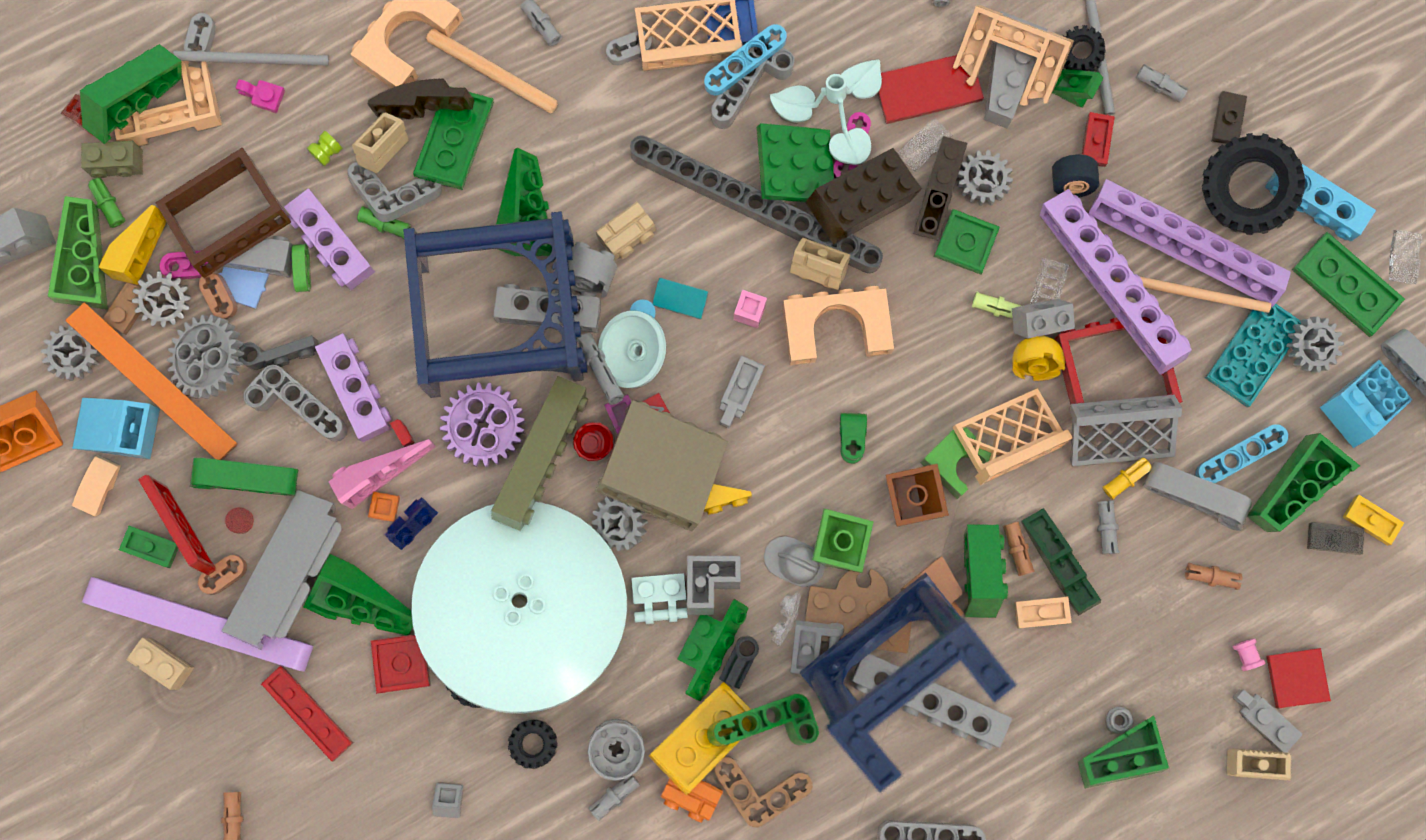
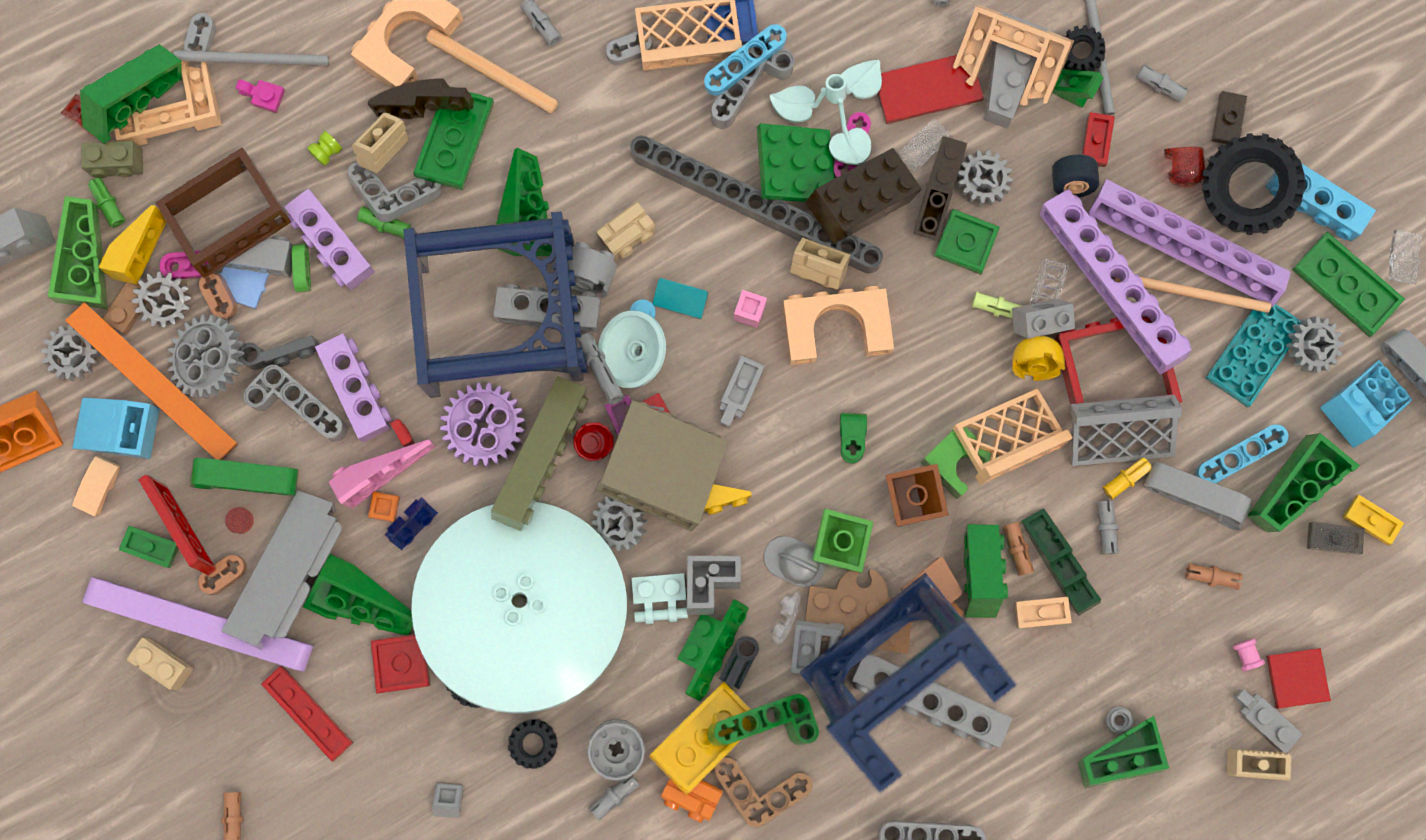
(1187, 165): none -> clear red helmet

